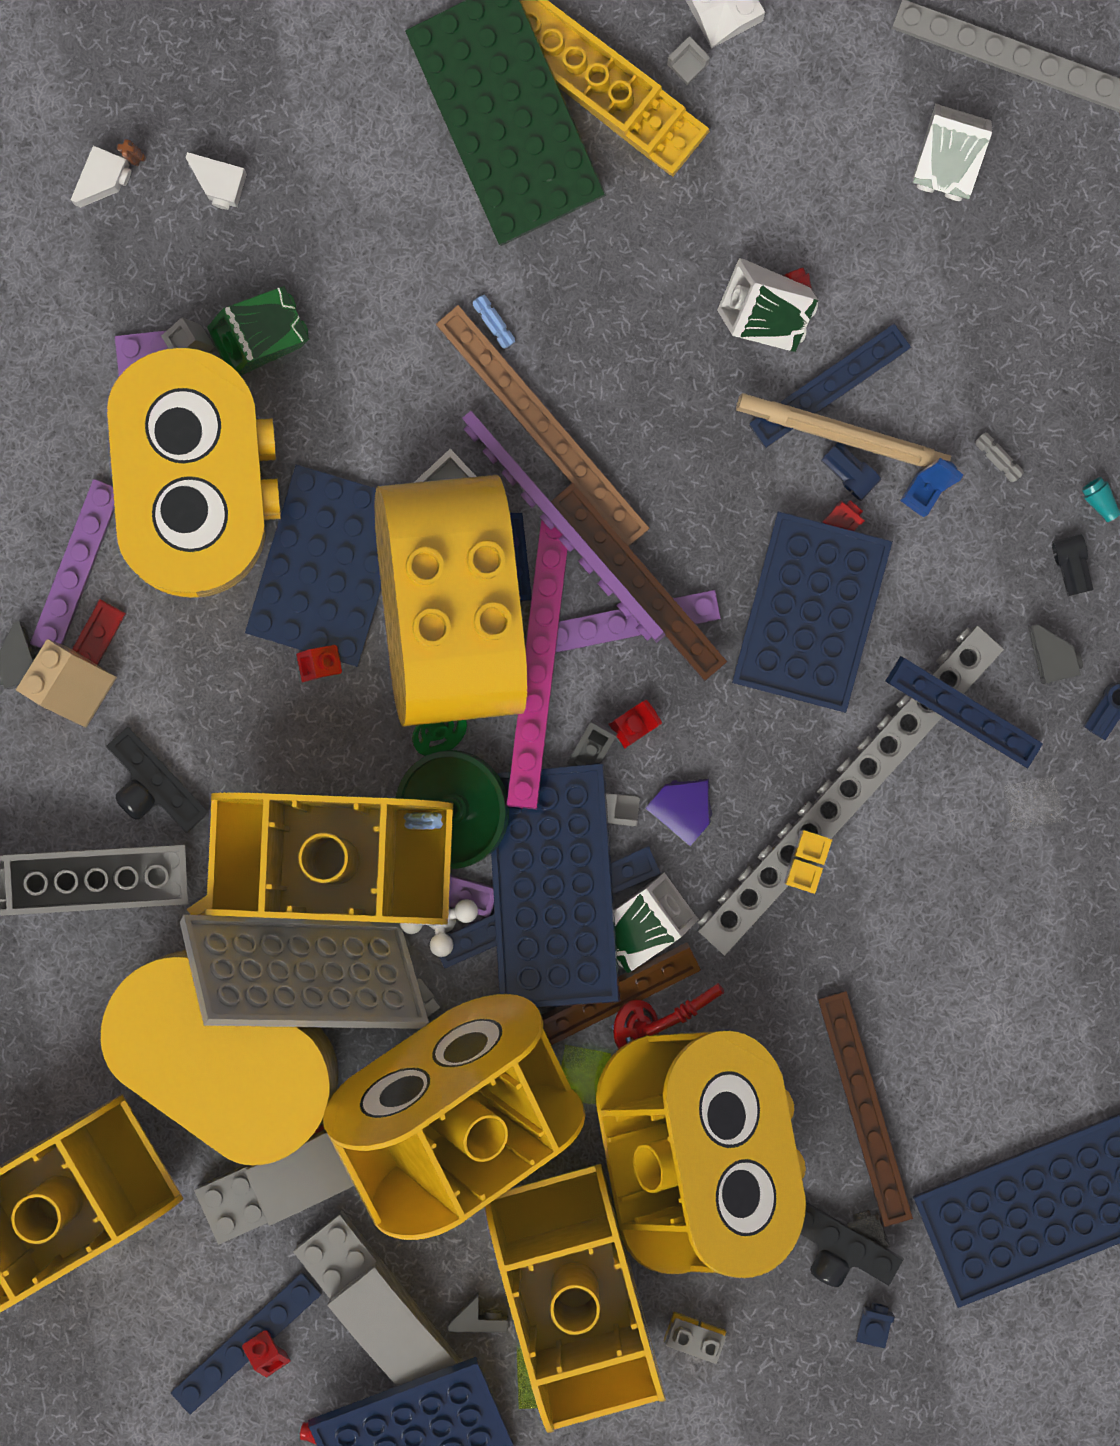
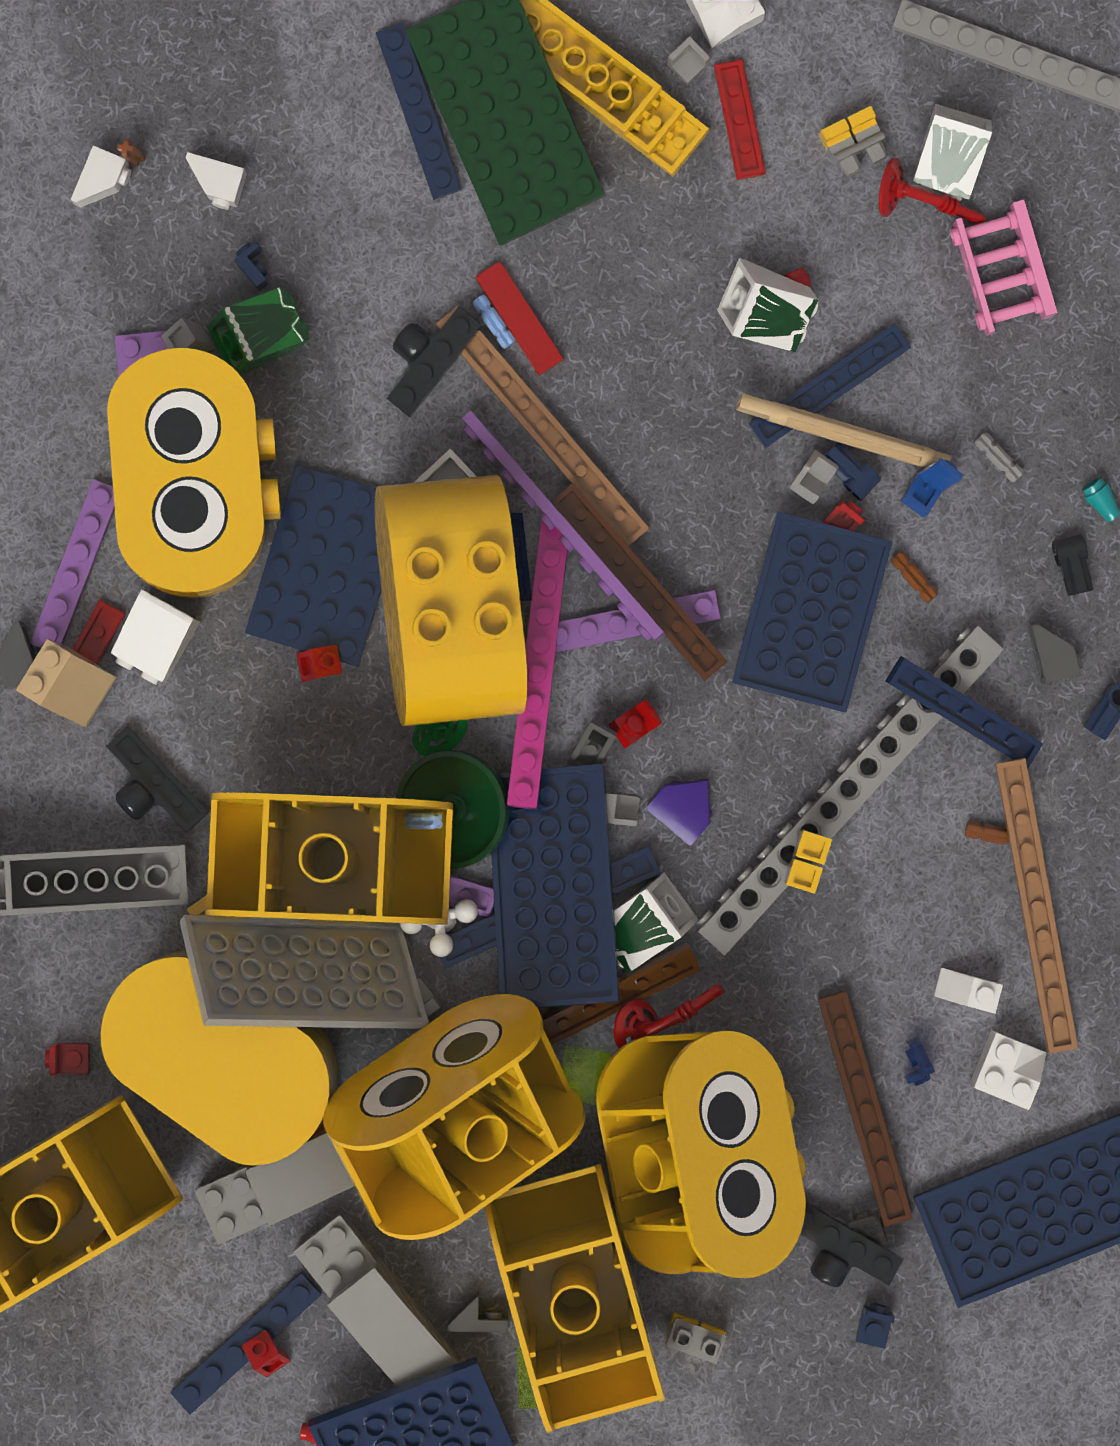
(68, 1058): none -> red bracket
(154, 637): none -> white slope
(253, 271): none -> dark blue bracket
(418, 111): none -> dark blue plate
(430, 357): none -> black plate
(519, 318): none -> red tile
(739, 119): none -> red tile
(814, 477): none -> light grey panel
(854, 137): none -> light grey hips
(900, 189): none -> red dish
(914, 576): none -> dark orange axle
(918, 1056): none -> clear blue bracket
(968, 990): none -> white slope
(987, 832): none -> dark orange axle
(1009, 1070): none -> white slope
(1024, 247): none -> bright pink fence
(1036, 905): none -> medium nougat plate

